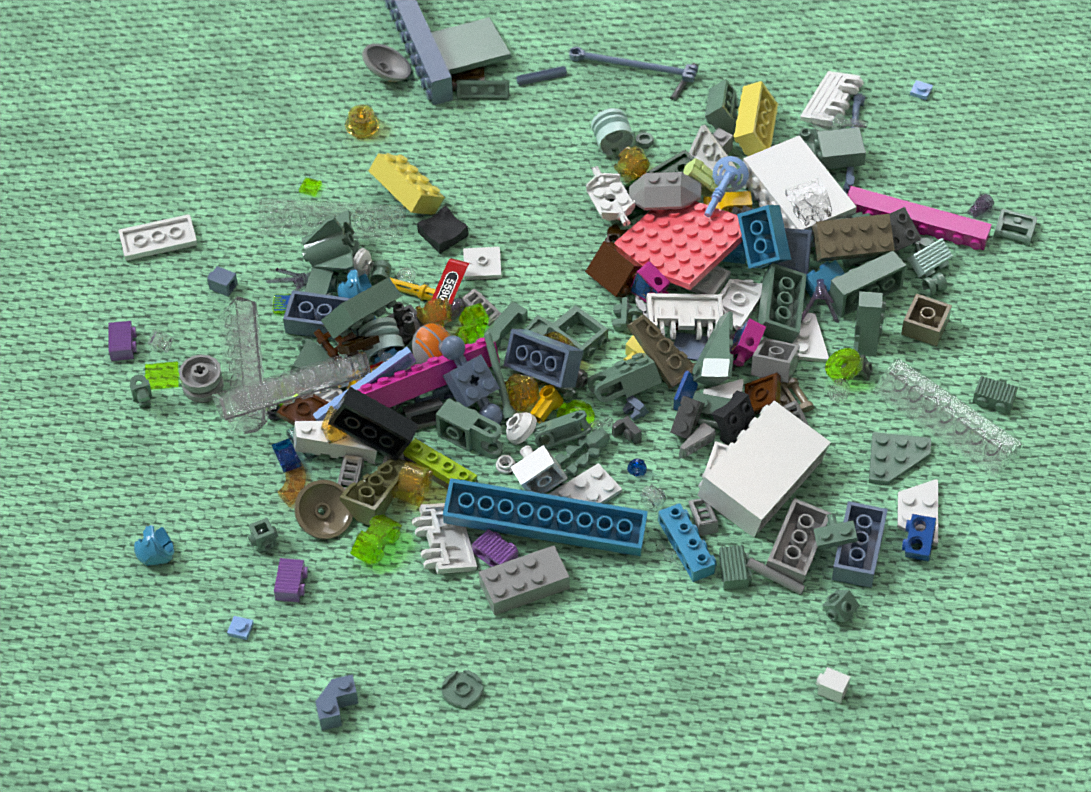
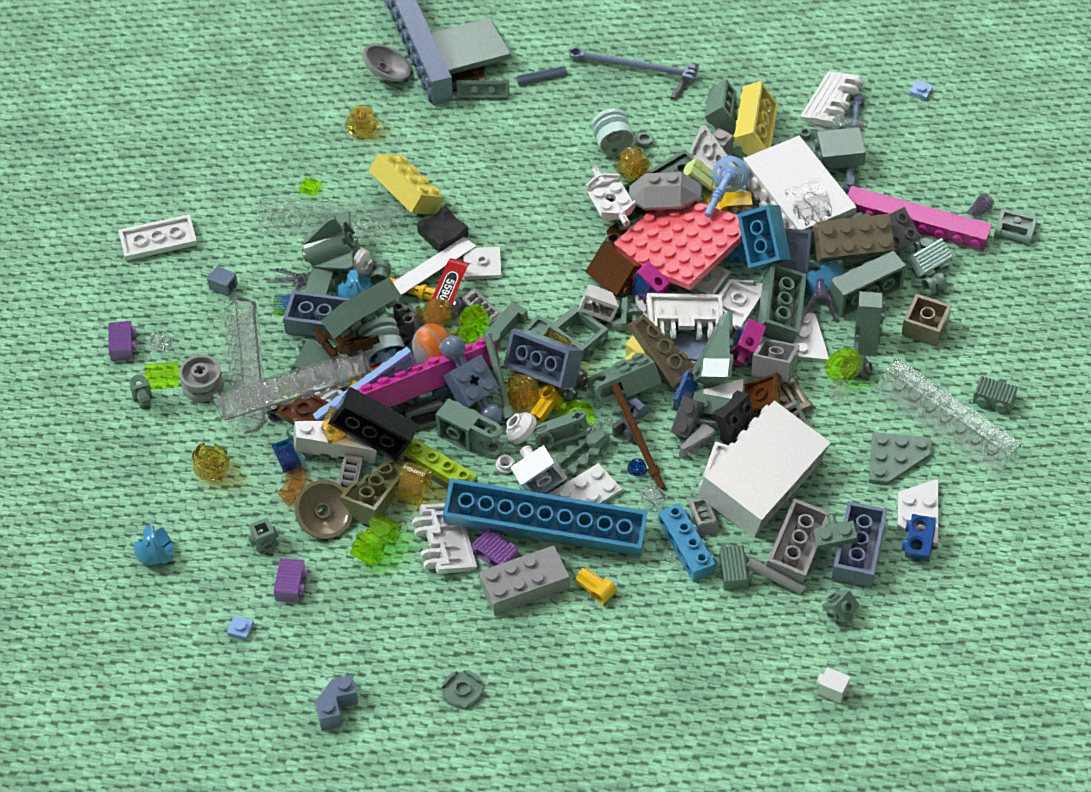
(210, 461): none -> clear yellow cone
(433, 265): none -> white sticker
(598, 588): none -> yellow piece
(599, 303): none -> white torso
(653, 469): none -> reddish brown bar

